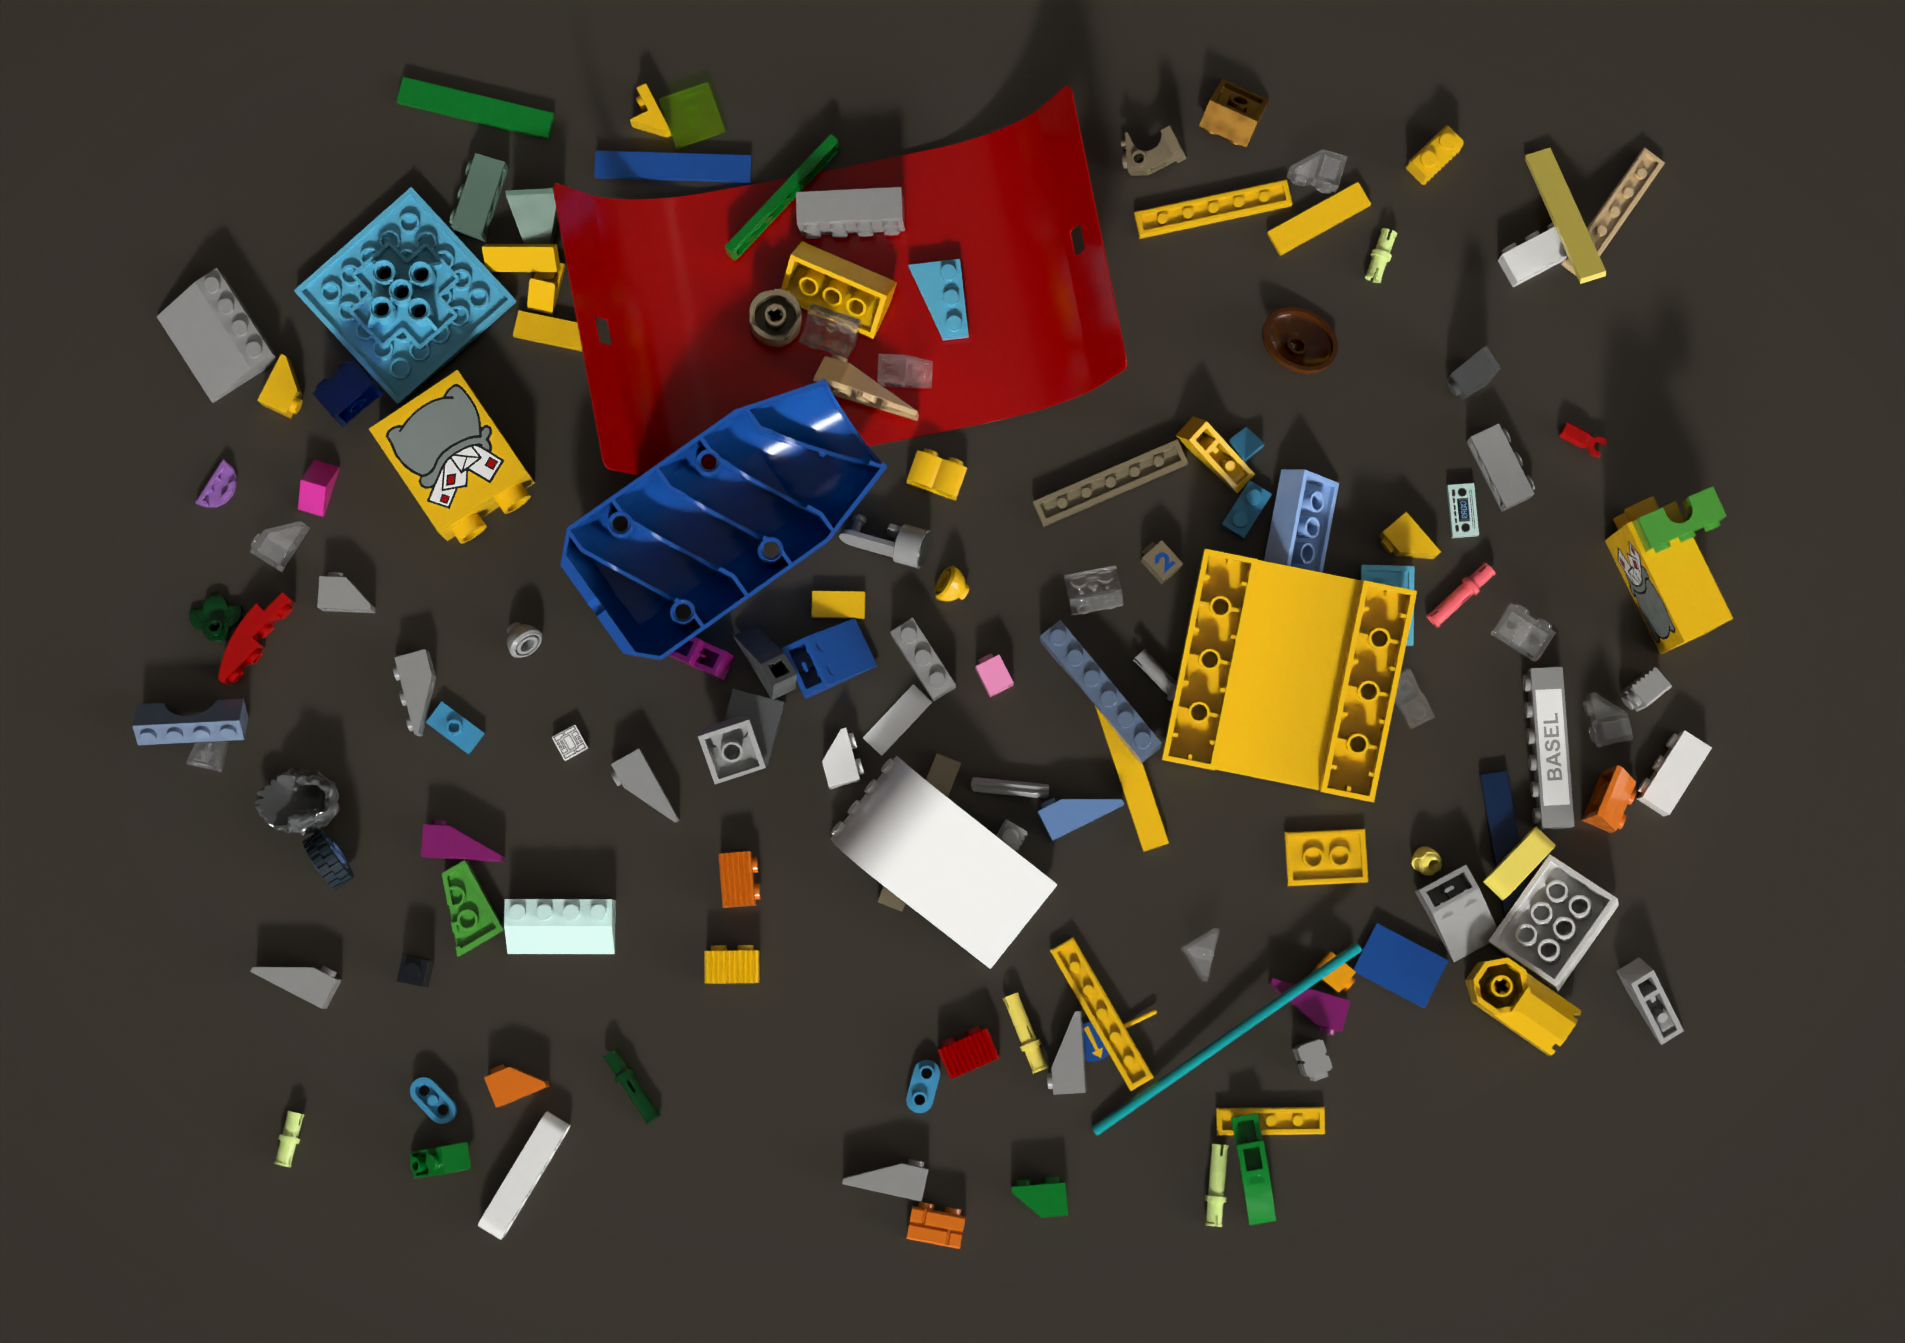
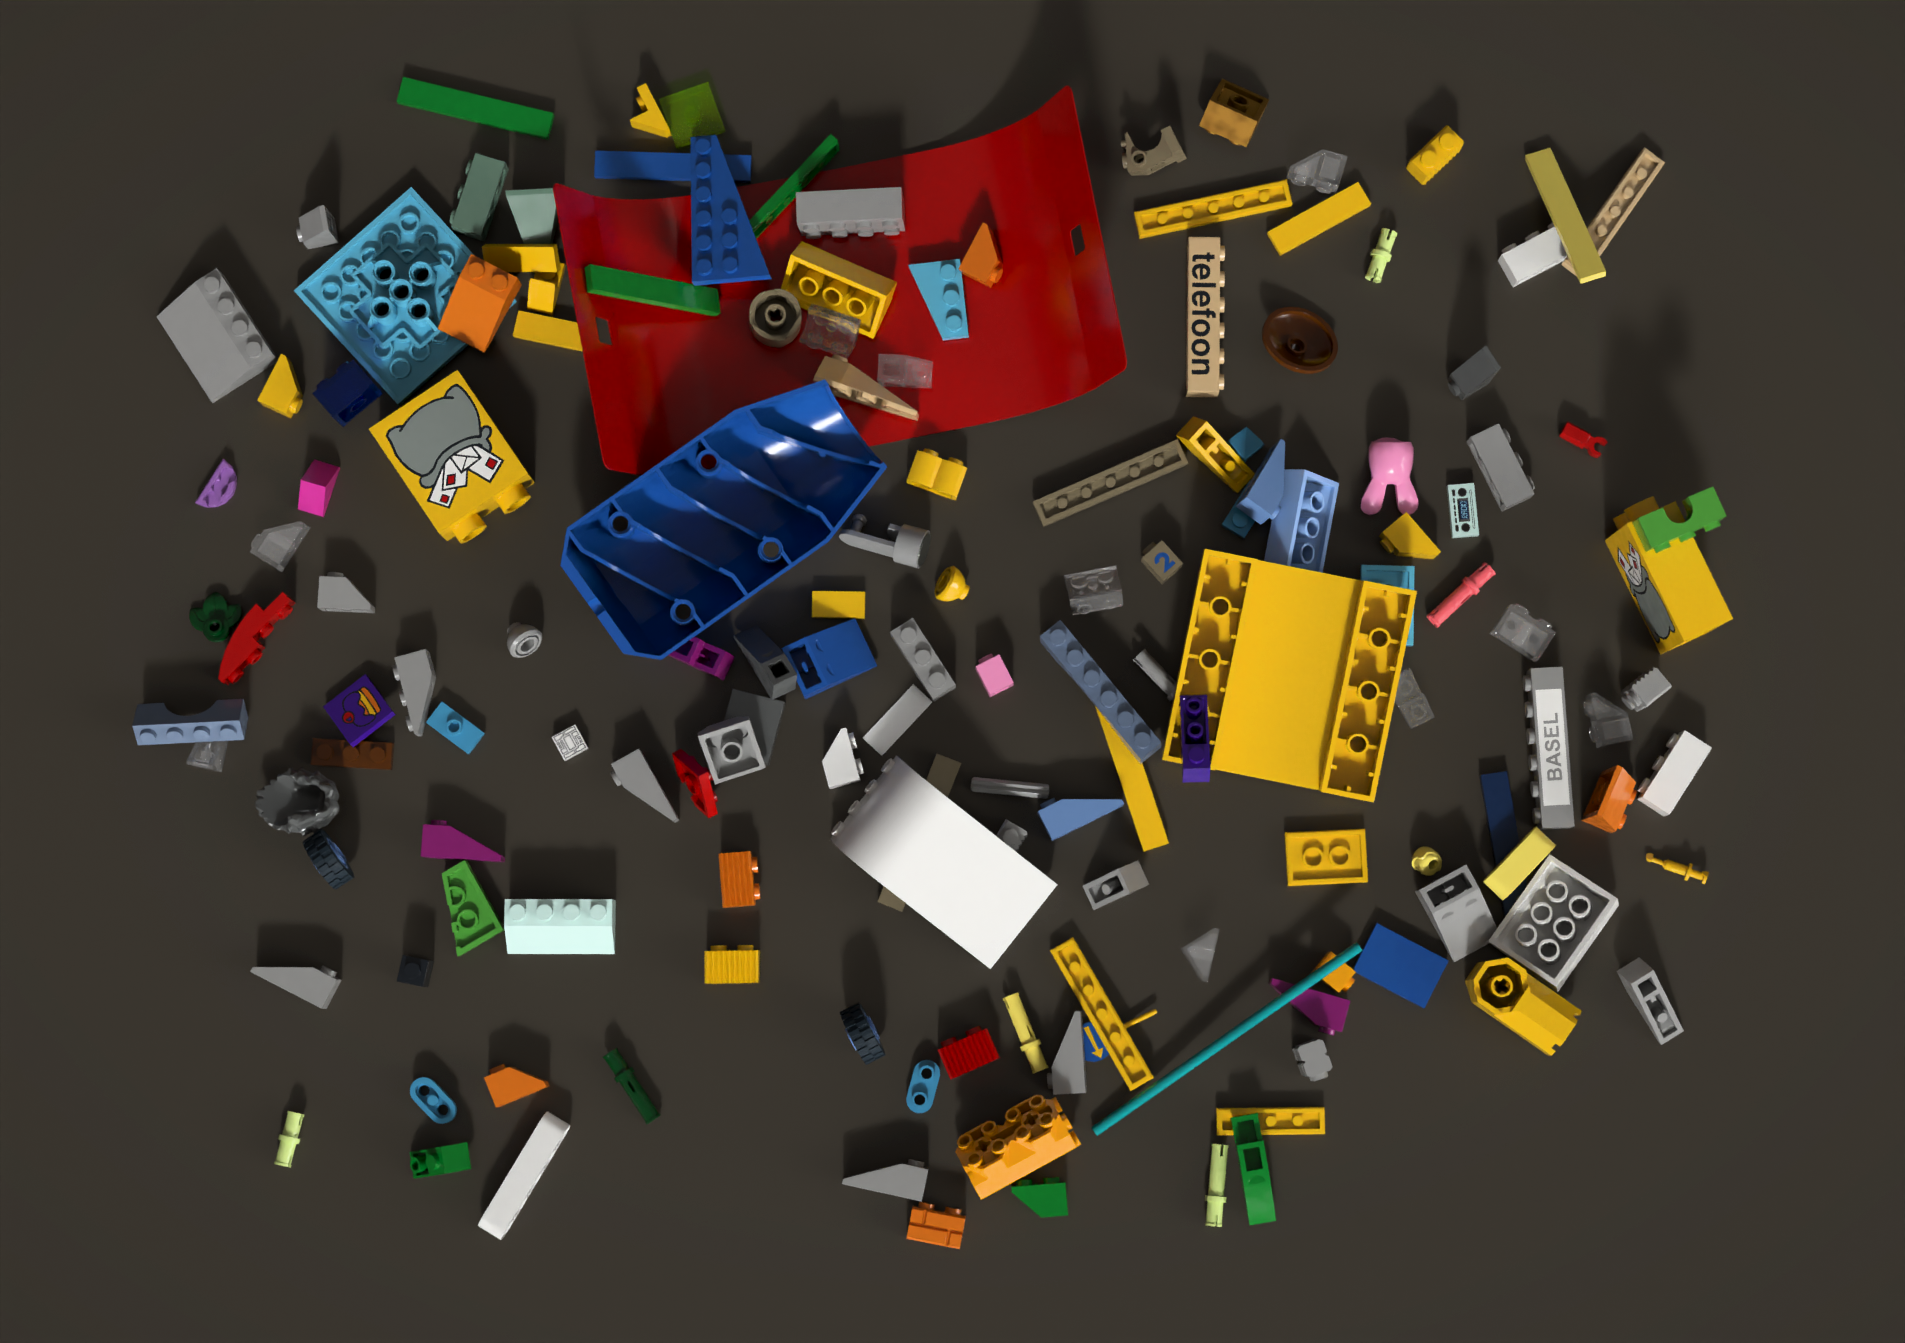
(317, 228): none -> light grey slope
(341, 754): none -> reddish brown plate
(359, 710): none -> dark purple tile
(479, 303): none -> orange slope
(652, 290): none -> green tile
(698, 782): none -> red plate
(720, 228): none -> blue wing
(862, 1033): none -> black wheel
(983, 258): none -> orange slope
(1026, 1141): none -> light orange brick
(1115, 885): none -> light grey slope
(1194, 738): none -> dark purple slope
(1203, 317): none -> tan brick
(1266, 487): none -> medium blue slope
(1390, 464): none -> bright pink piece
(1679, 868): none -> yellow piece

